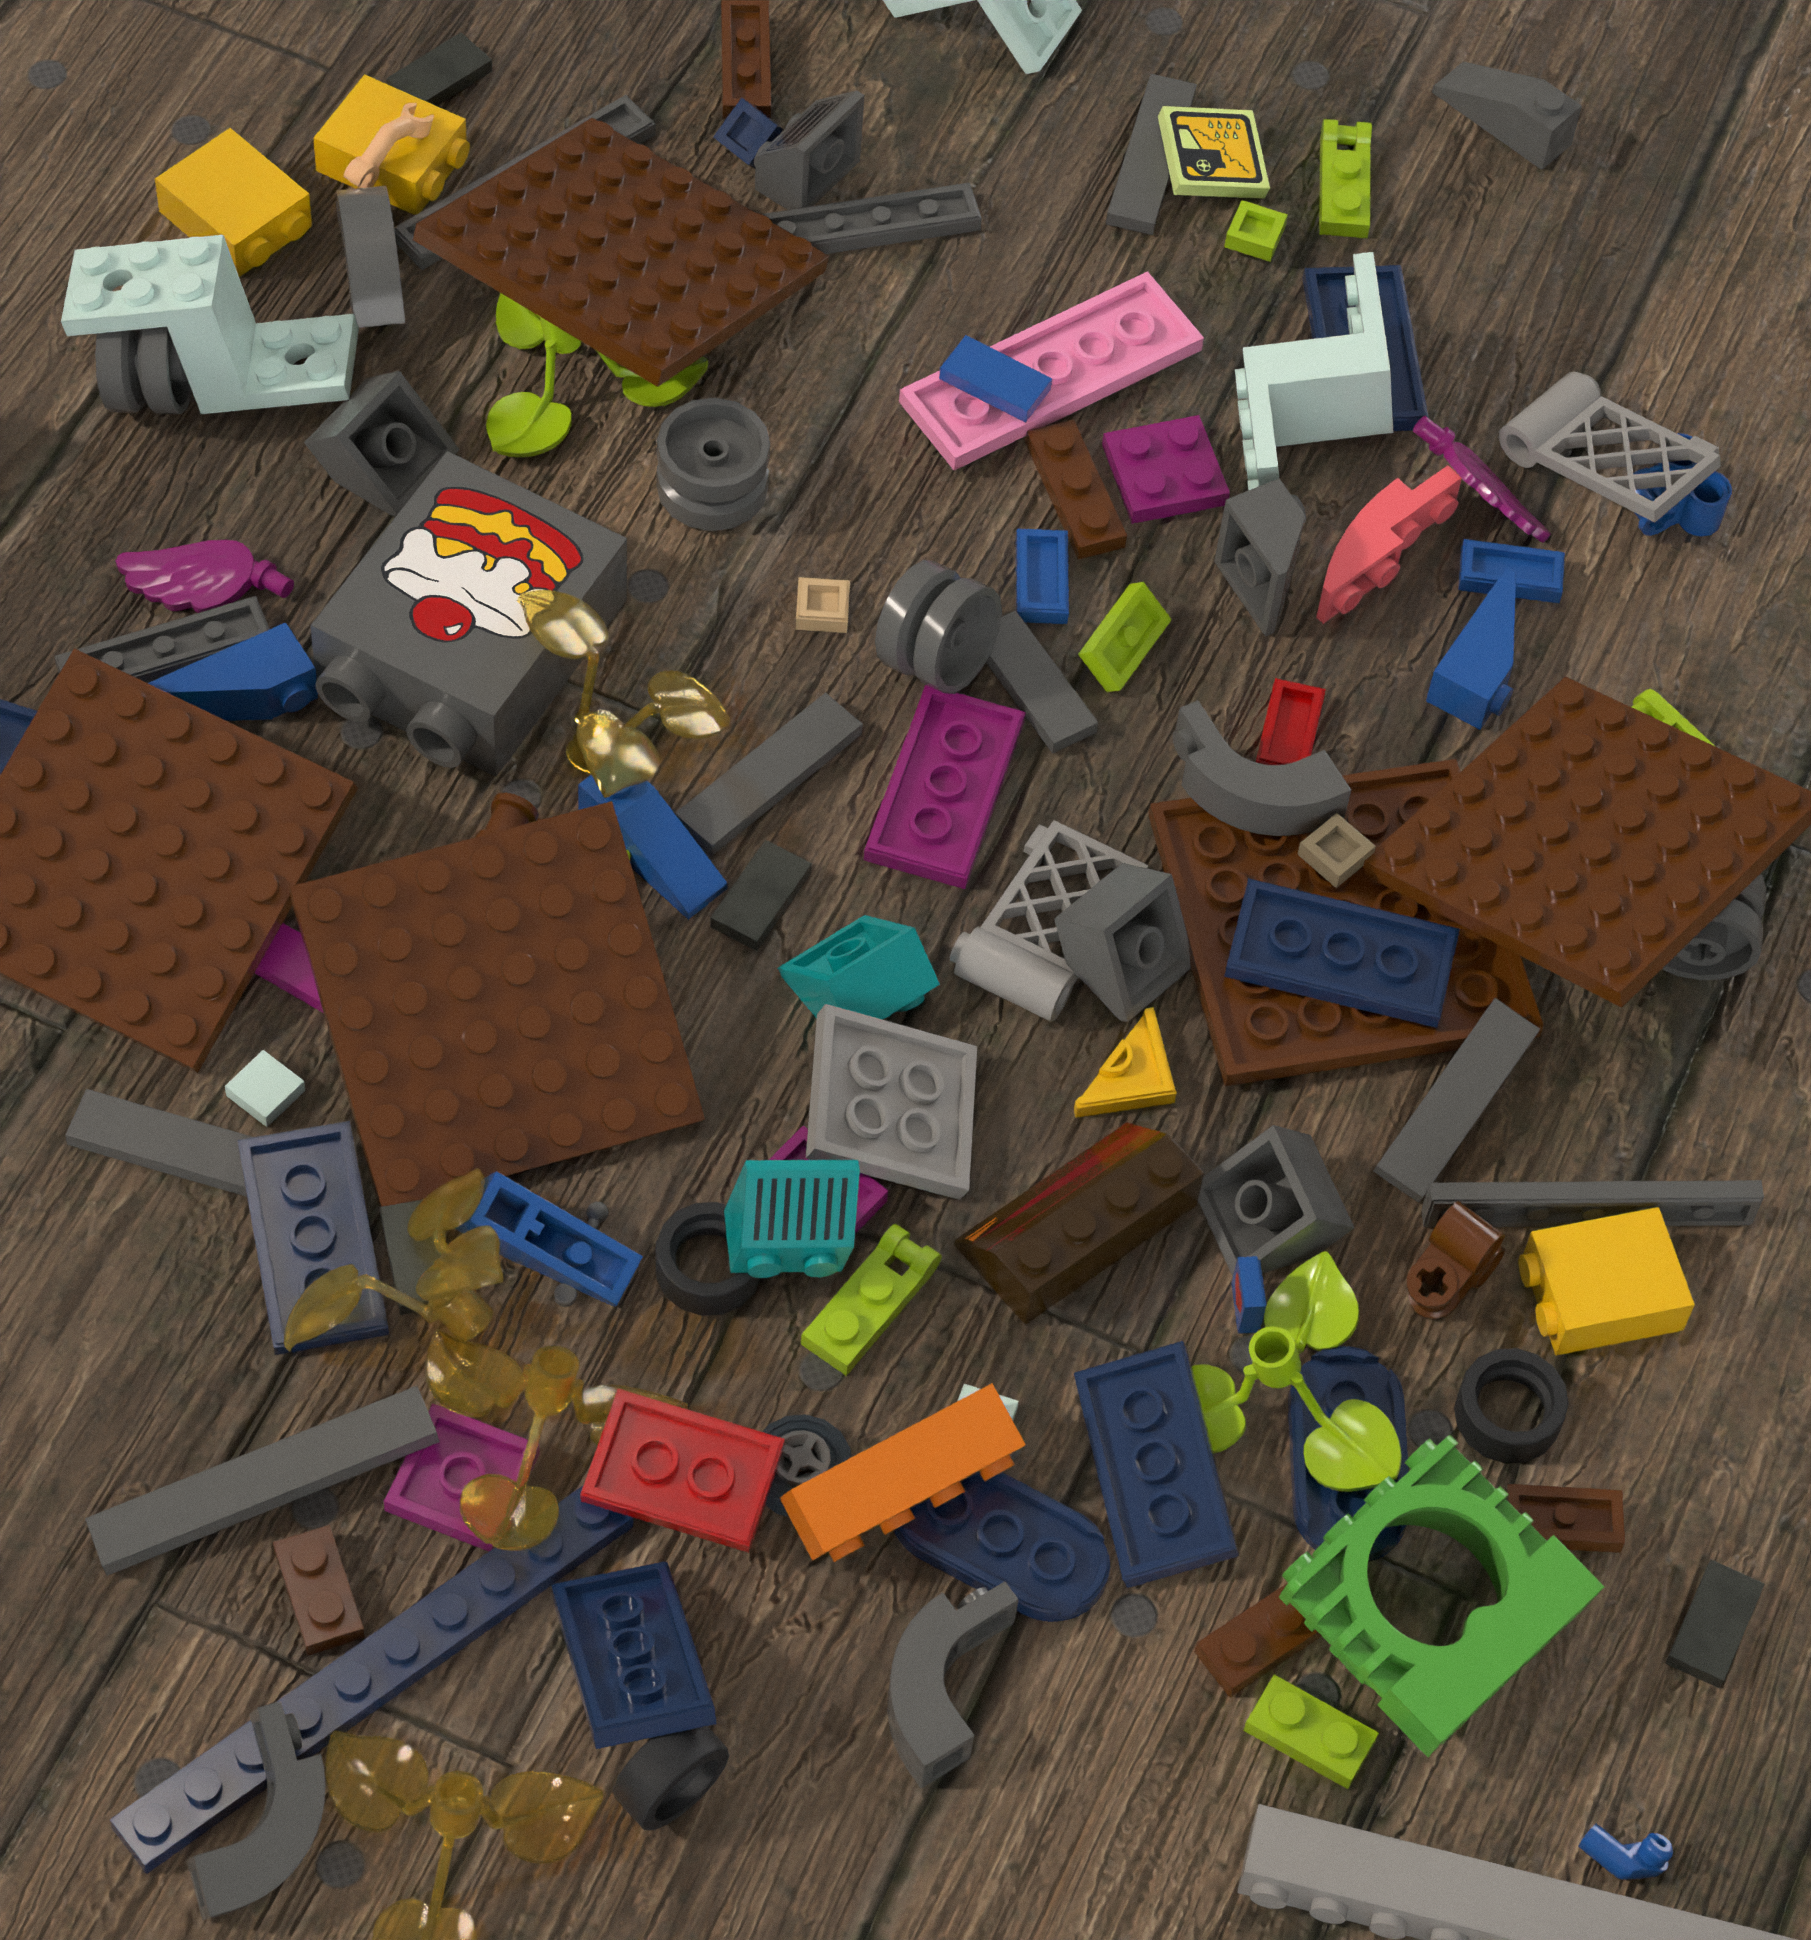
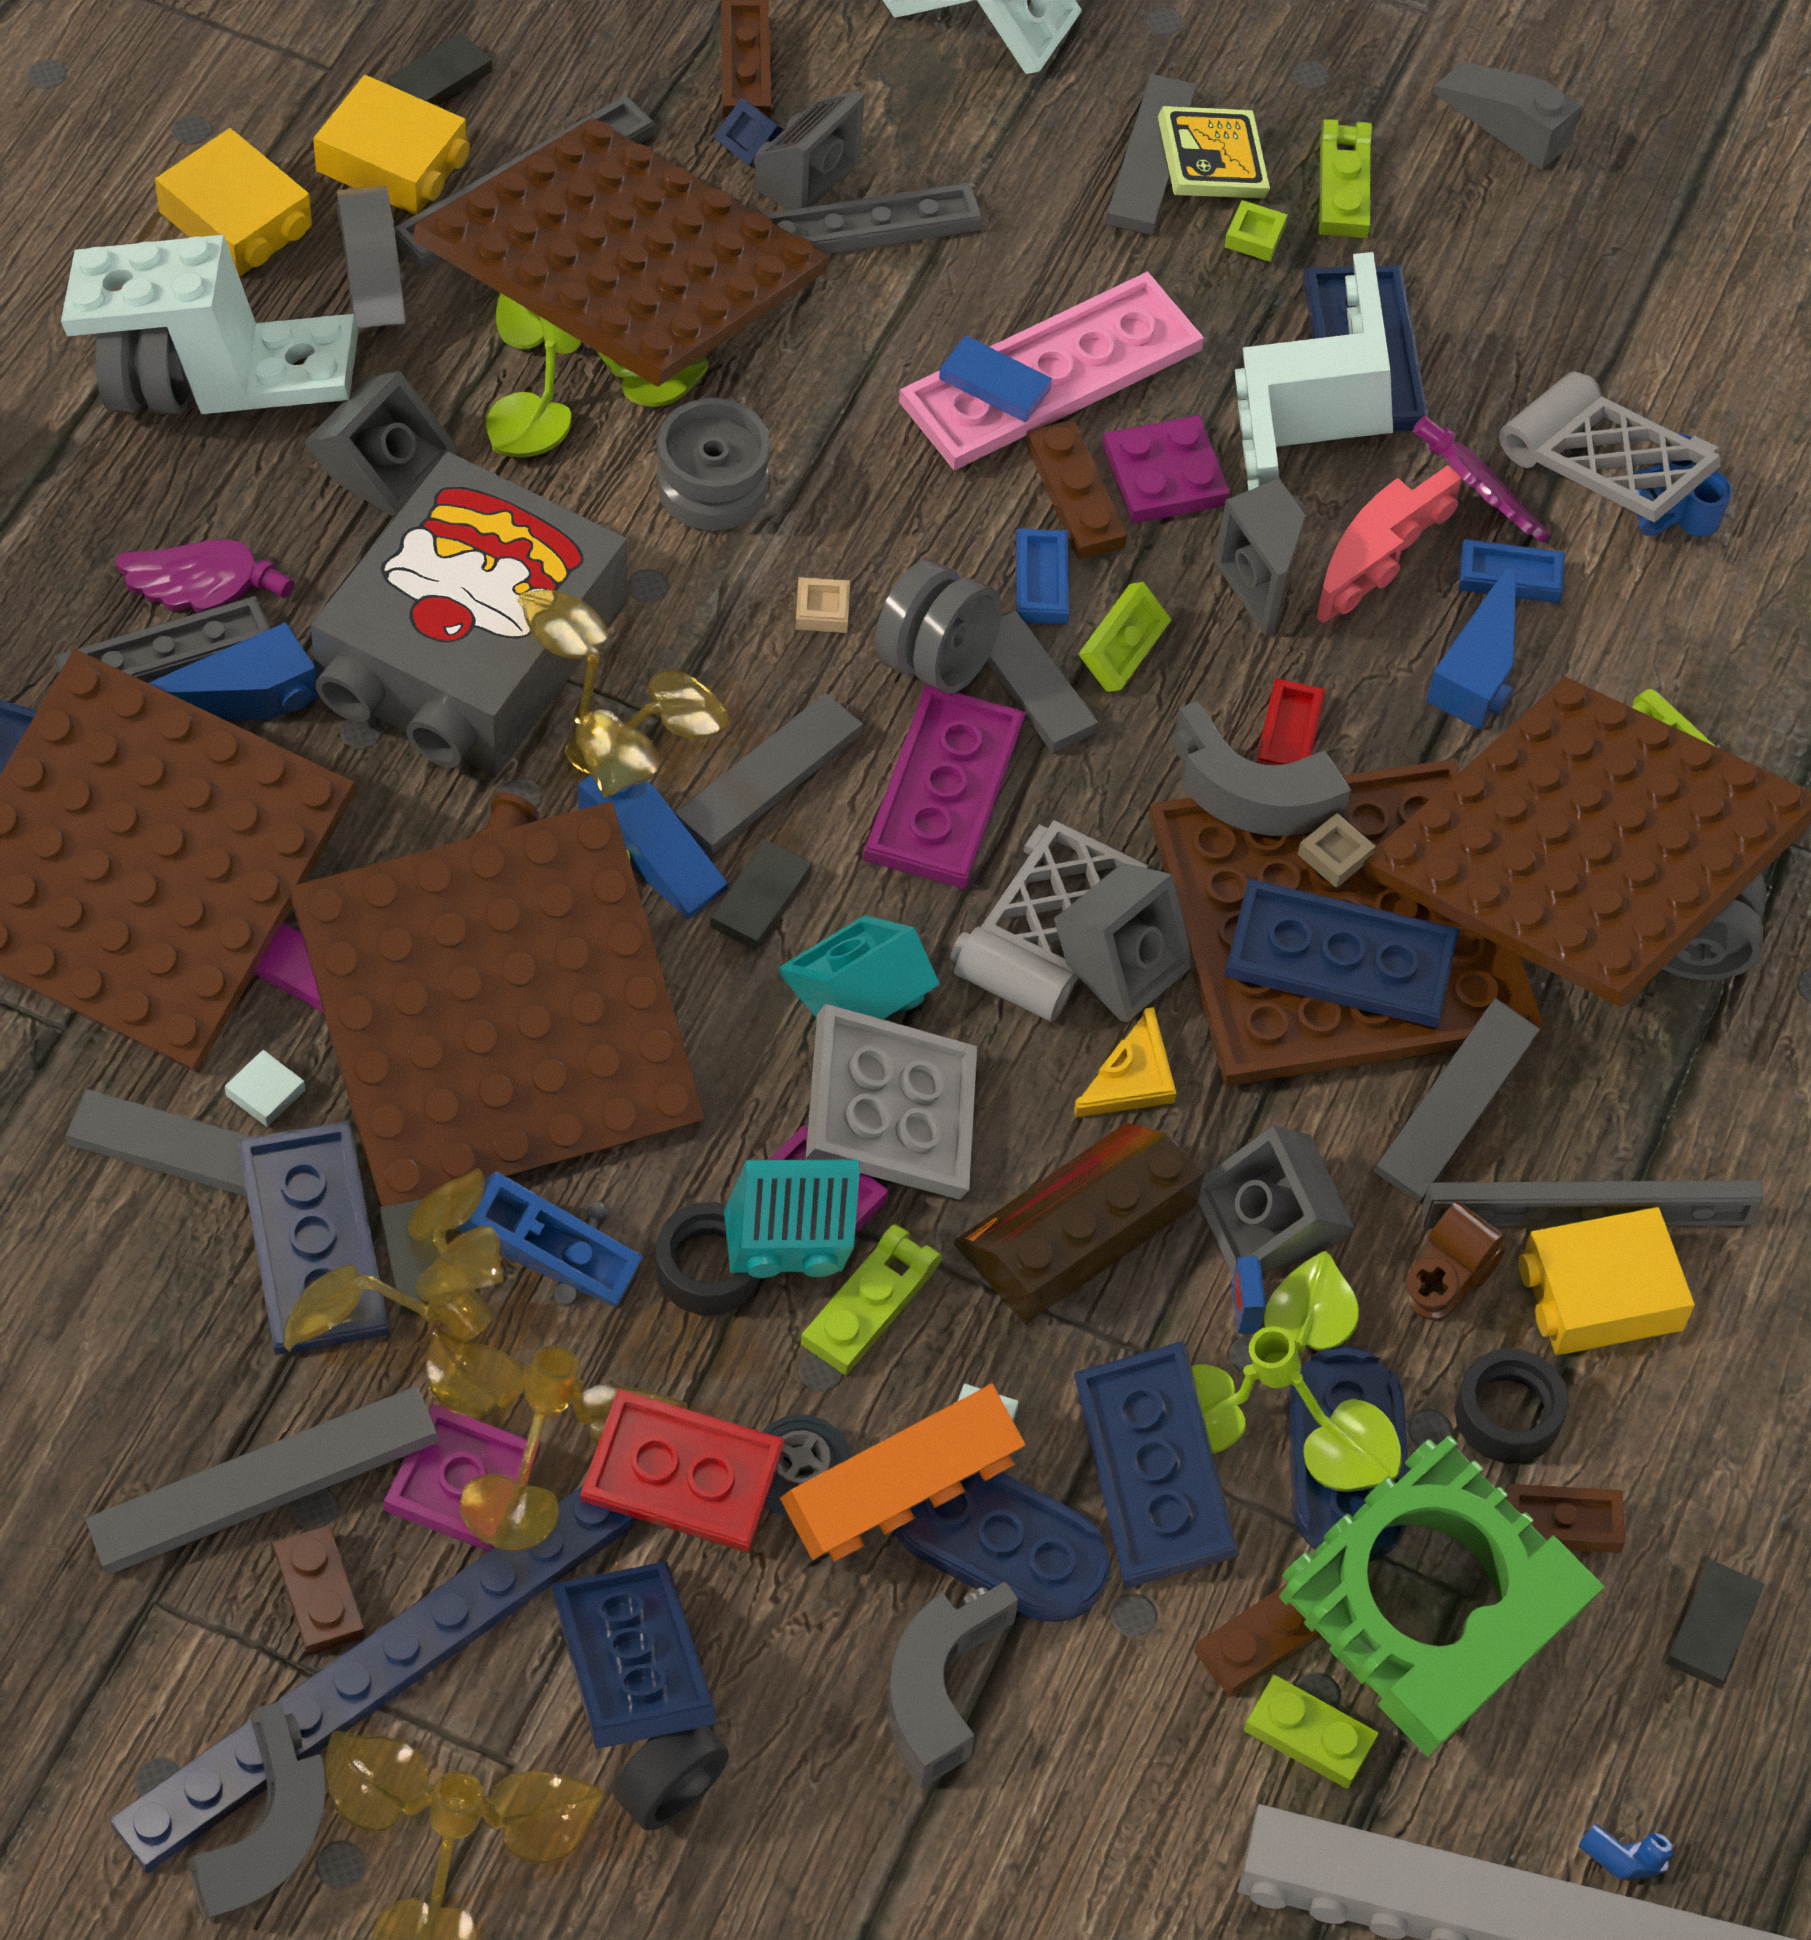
(364, 169): light nougat arm -> none

